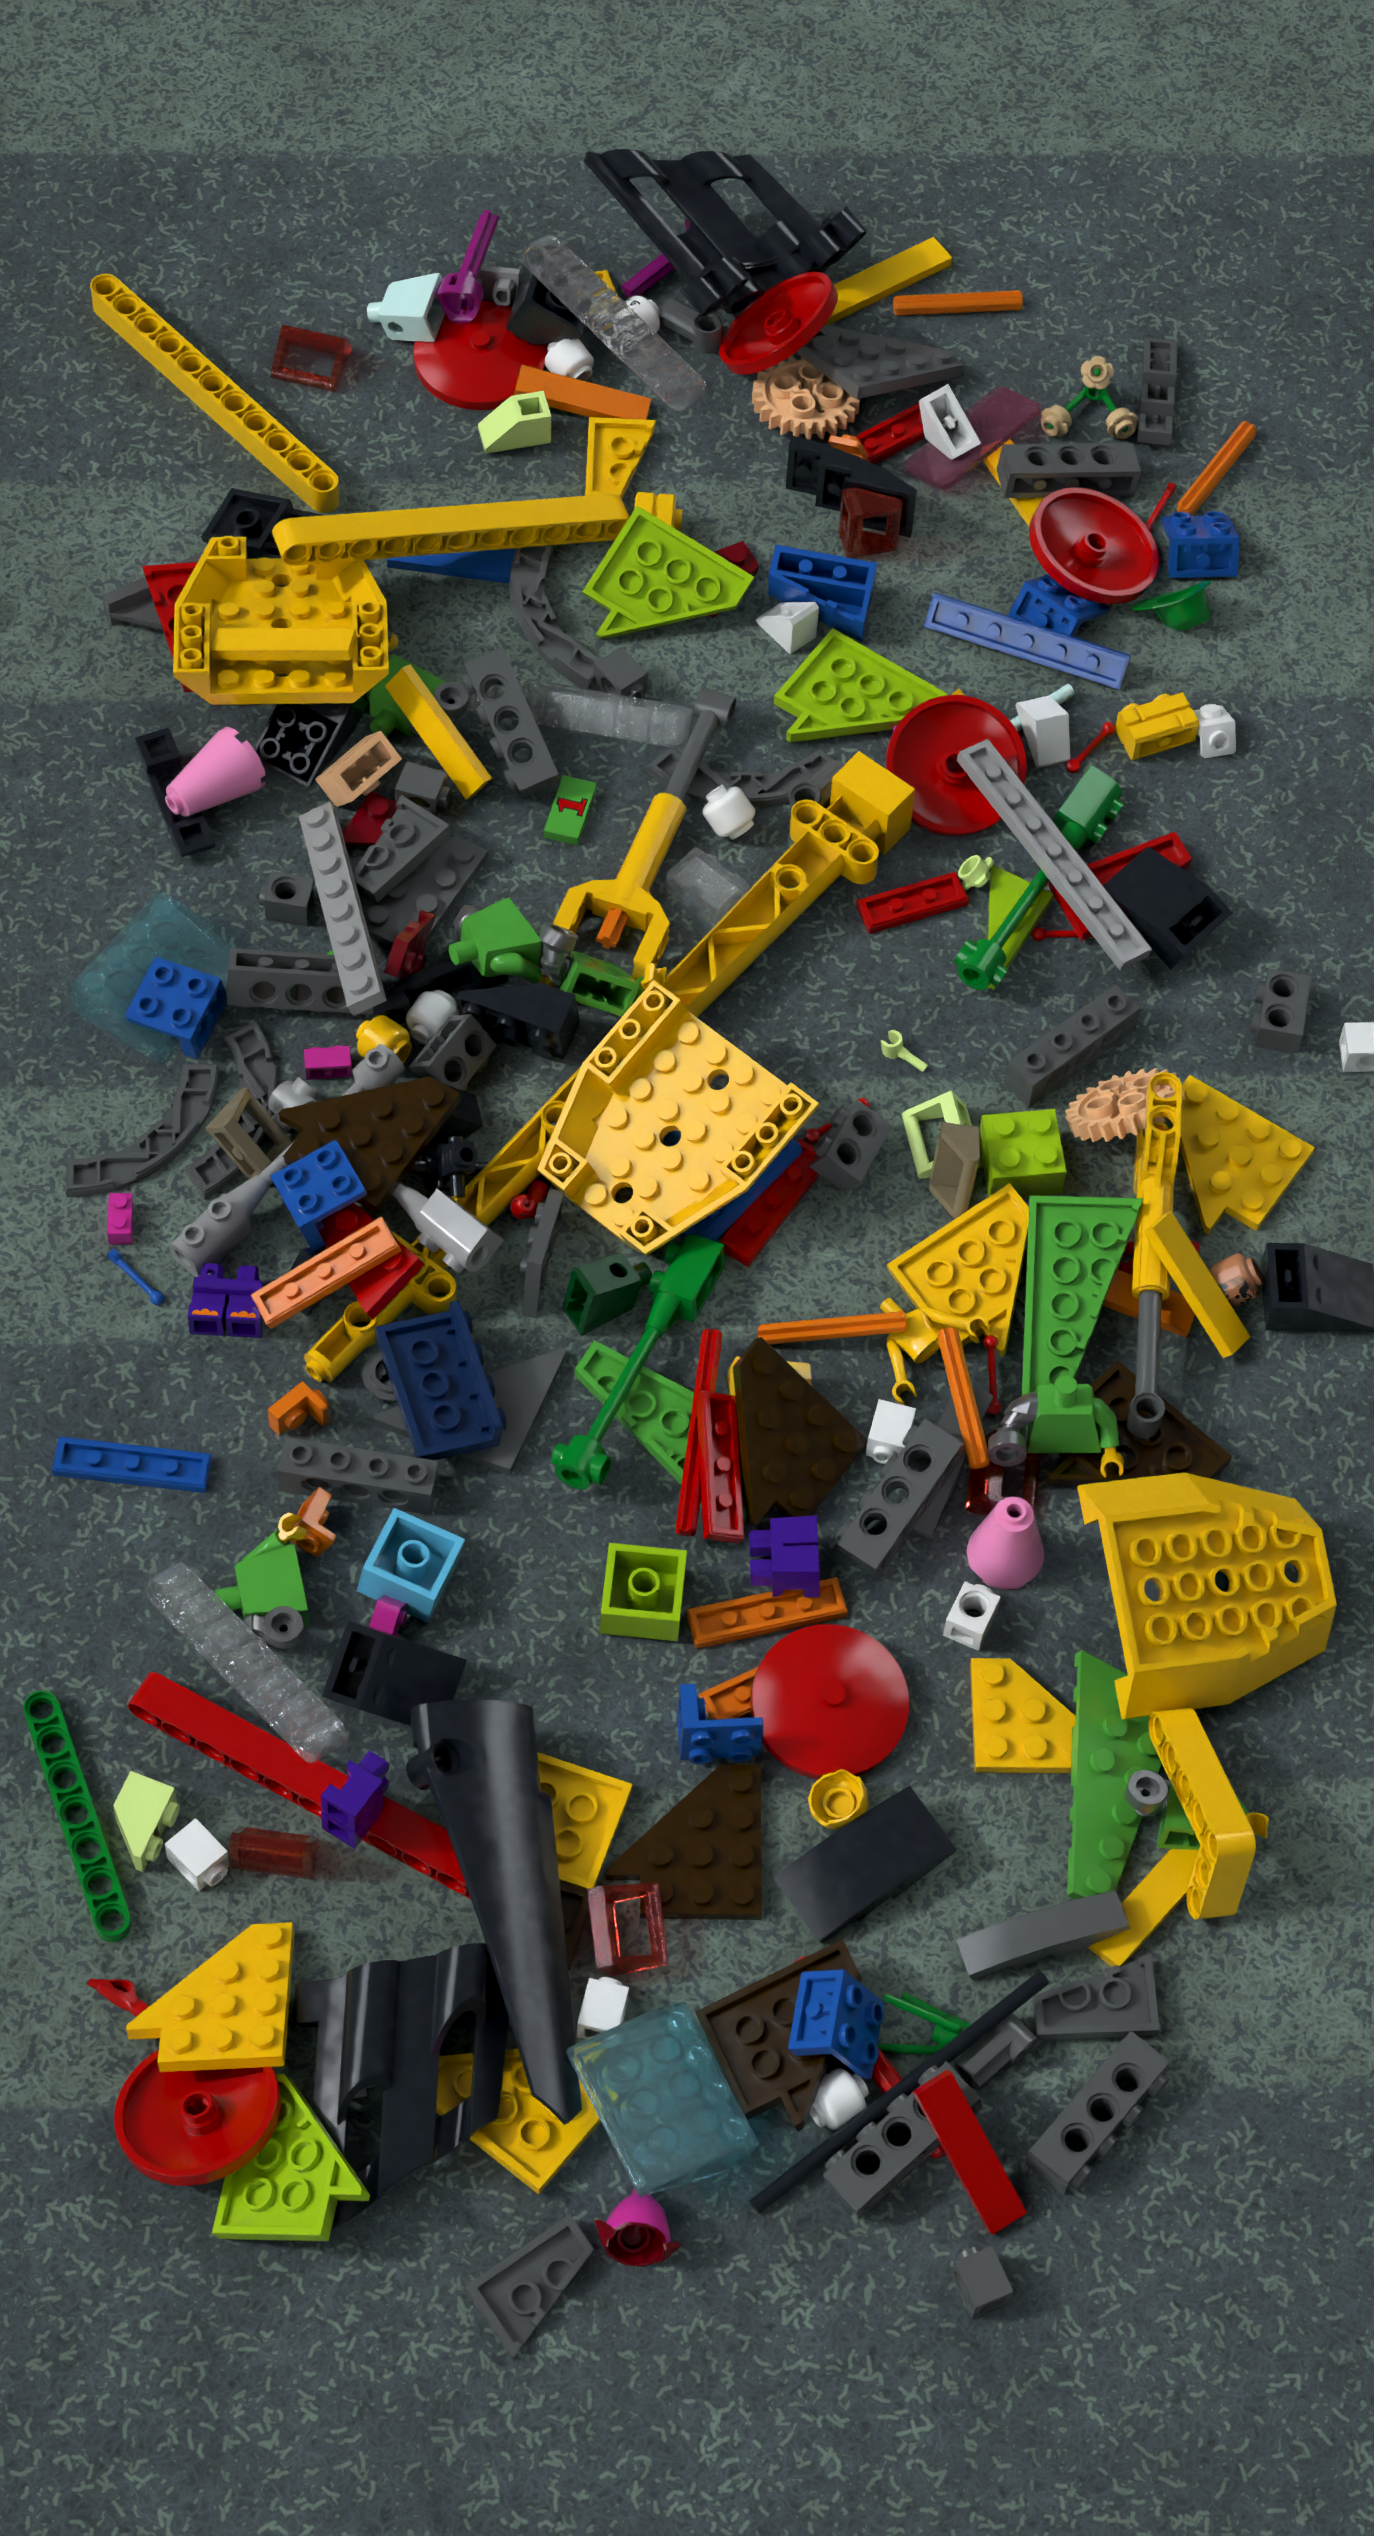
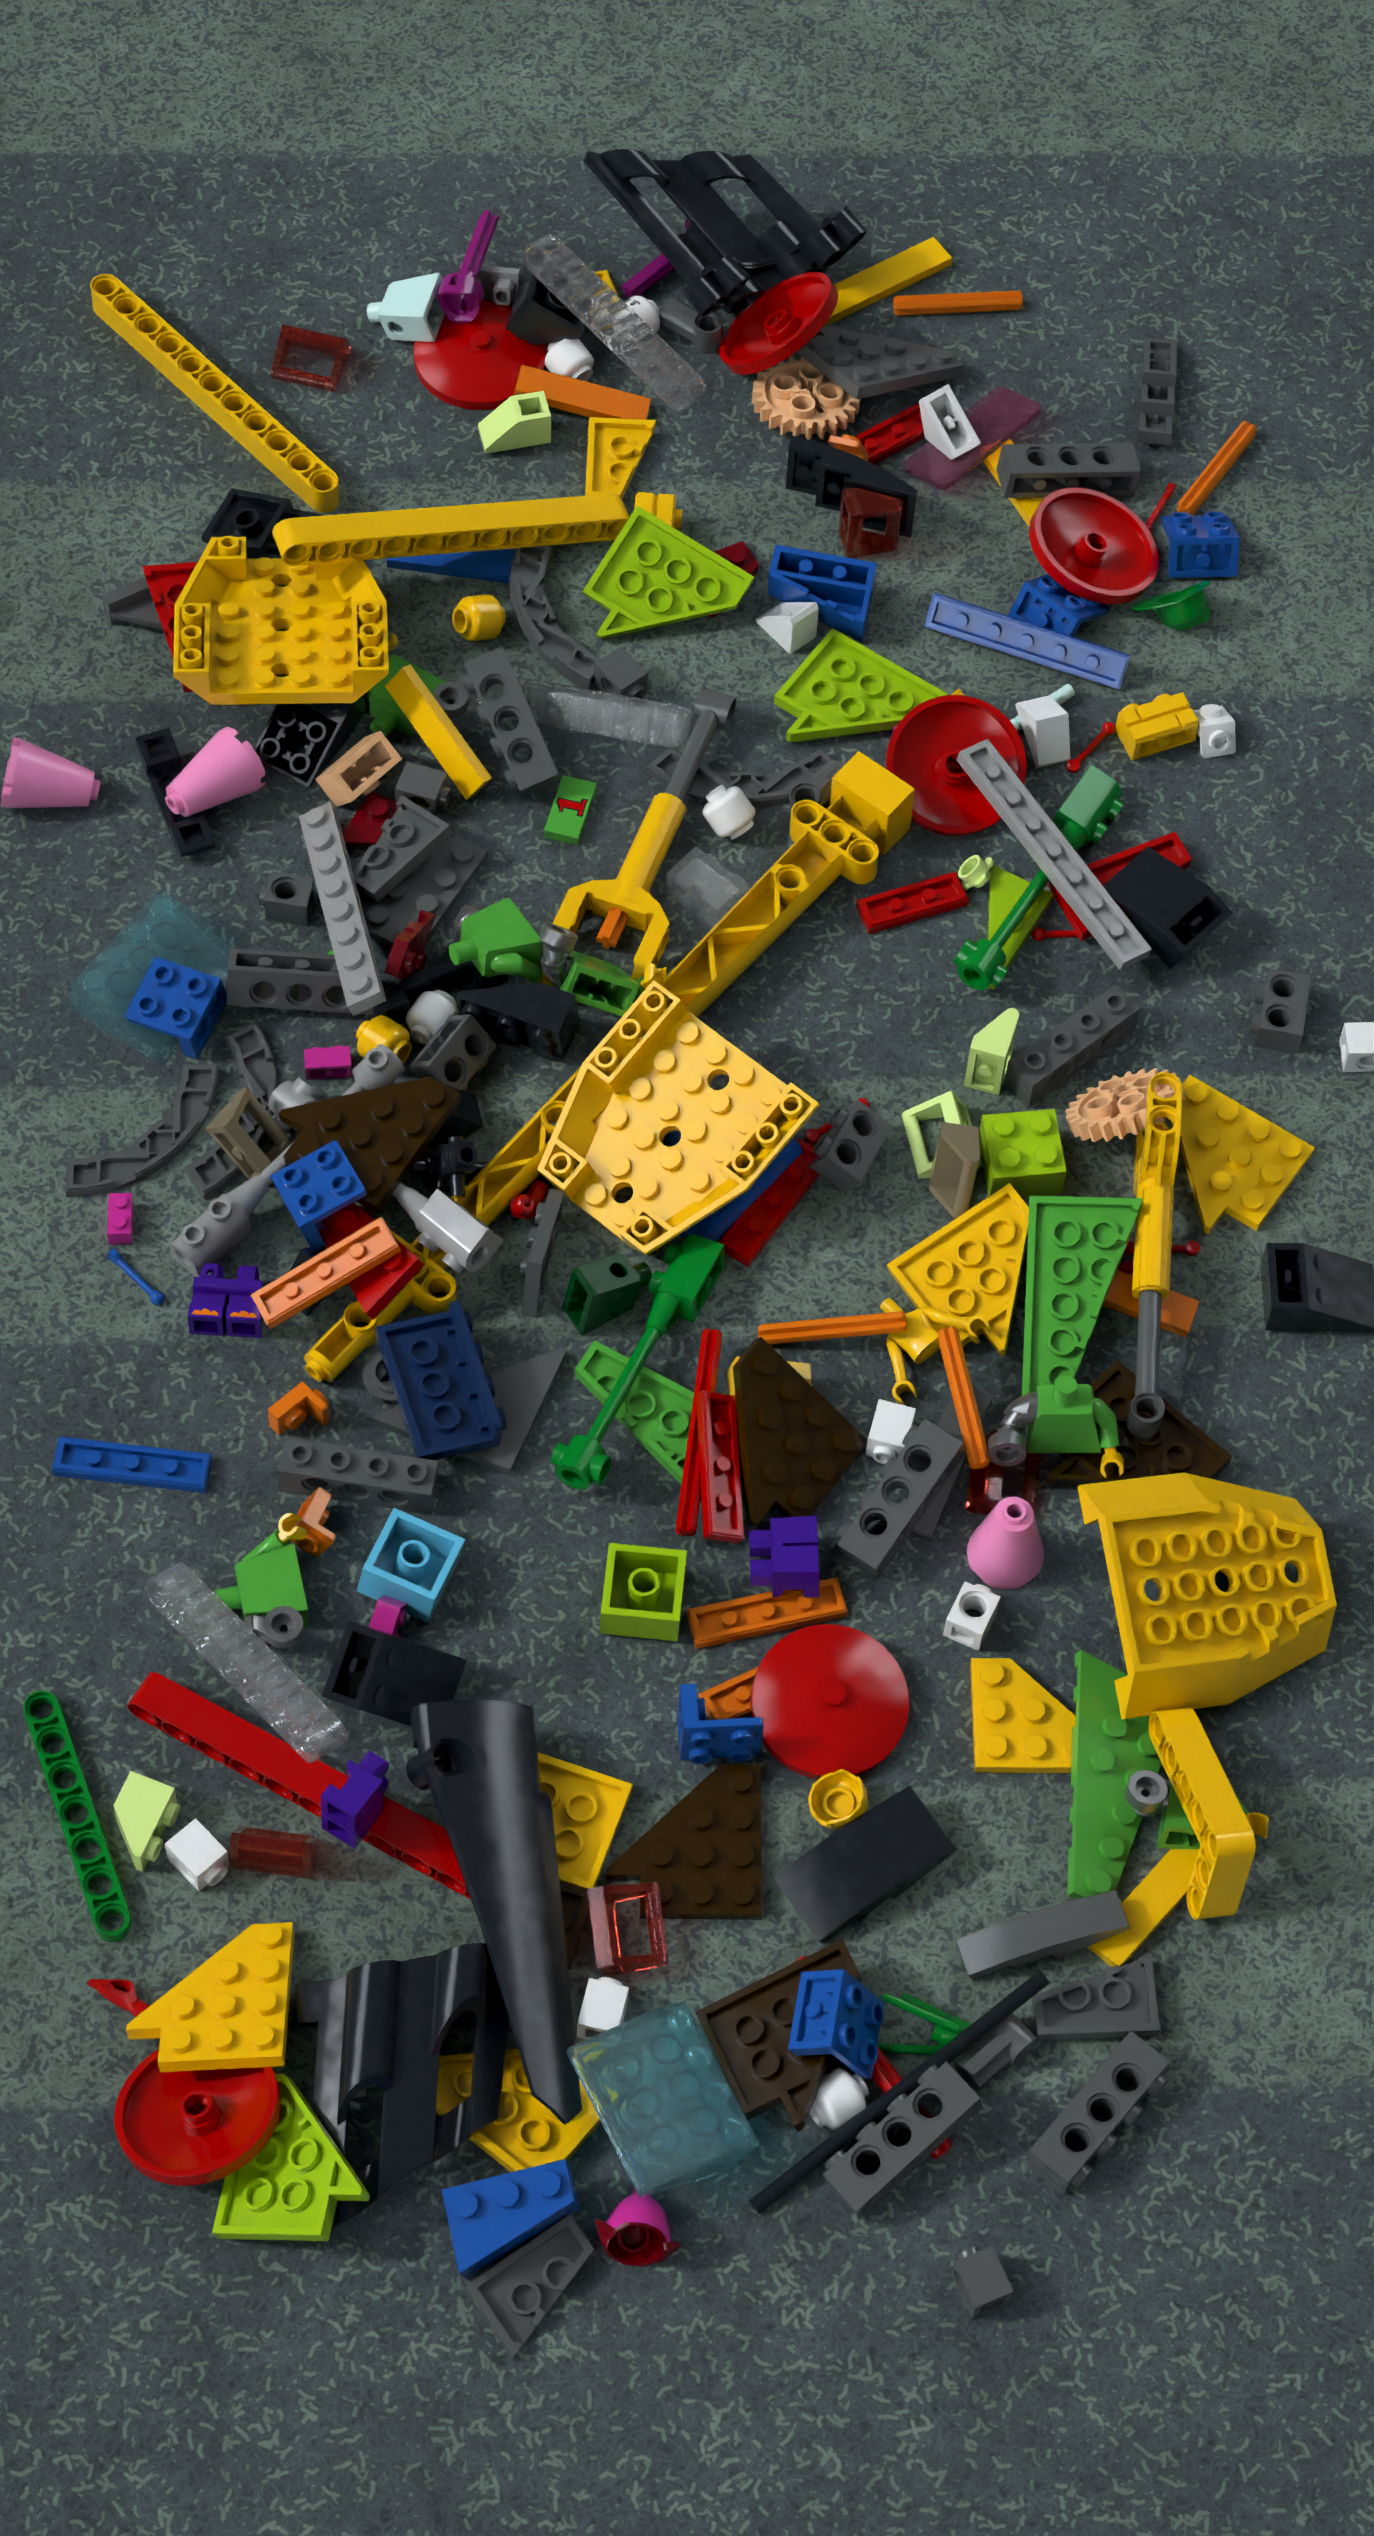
(45, 779): none -> bright pink cone
(283, 644): yellow tile -> none
(479, 617): none -> yellow head
(505, 2210): none -> blue wedge
(897, 1050): yellowish green hand -> none
(969, 2152): red tile -> none
(991, 1052): none -> yellowish green tile
(991, 1342): red hinge -> none
(1096, 378): tan plant -> none
(1197, 1284): yellow tile -> none
(1238, 1278): nougat head -> none

